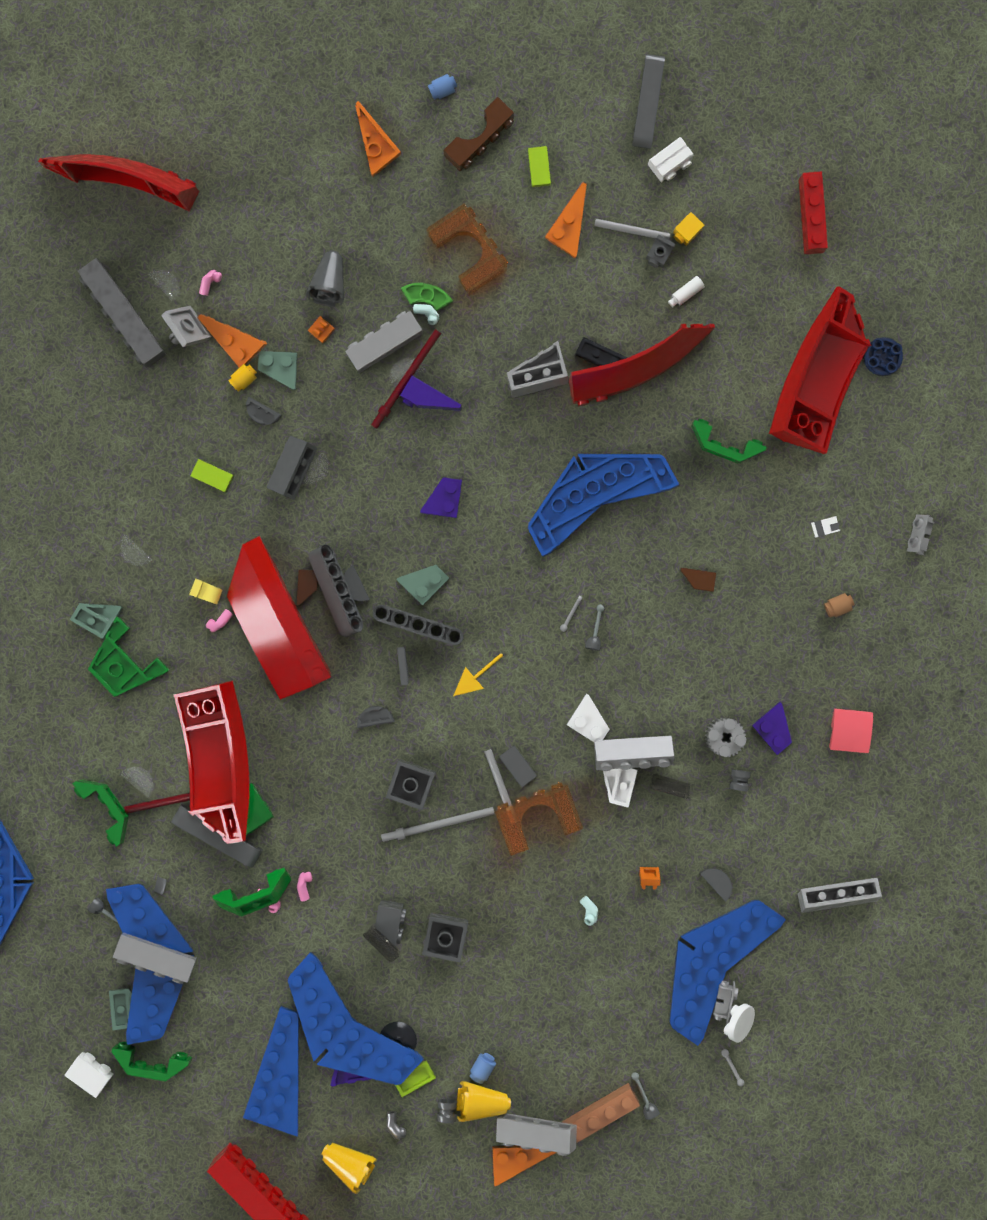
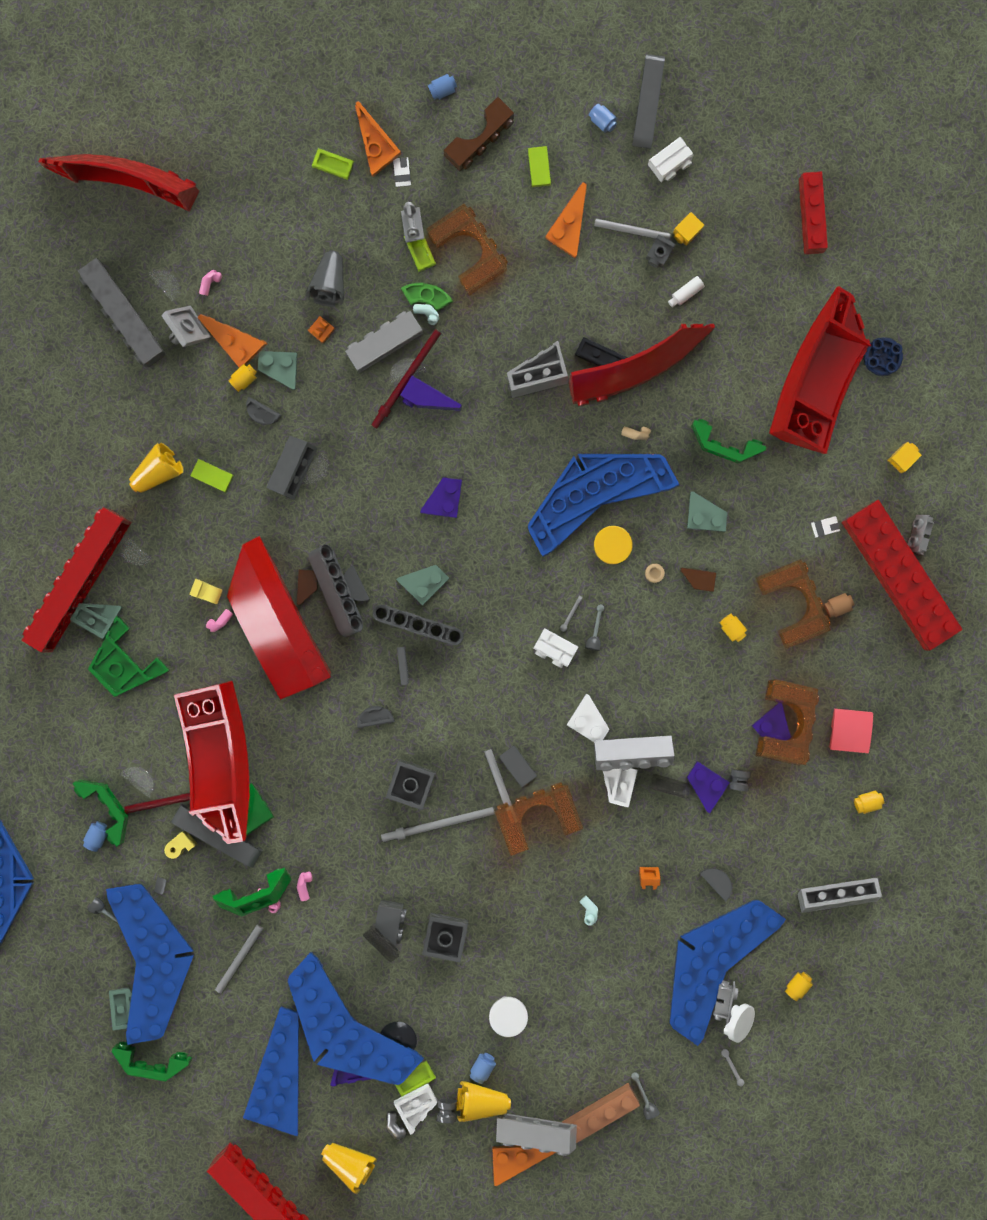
(76, 580): none -> red brick
(89, 1074): white brick -> none
(95, 836): none -> medium blue brick
(154, 958): light grey brick -> none
(155, 469): none -> yellow cone
(178, 844): none -> light yellow leg
(239, 958): none -> light grey bar
(332, 164): none -> lime tile
(402, 172): none -> sticker
(412, 223): none -> light grey hinge
(415, 1106): none -> white wing
(421, 254): none -> lime tile
(469, 683): yellow piece -> none
(508, 1016): none -> white tile
(555, 647): none -> white brick
(603, 118): none -> medium blue brick
(613, 545): none -> yellow tile
(636, 435): none -> tan arm
(654, 573): none -> tan tile
(705, 515): none -> sand green wing
(707, 785): none -> dark purple wing
(733, 628): none -> yellow brick
(735, 740): light grey brick -> none
(799, 986): none -> yellow brick
(803, 702): none -> clear orange arch
(814, 620): none -> clear orange arch
(869, 802): none -> yellow brick
(902, 575): none -> red brick
(905, 457): none -> yellow brick

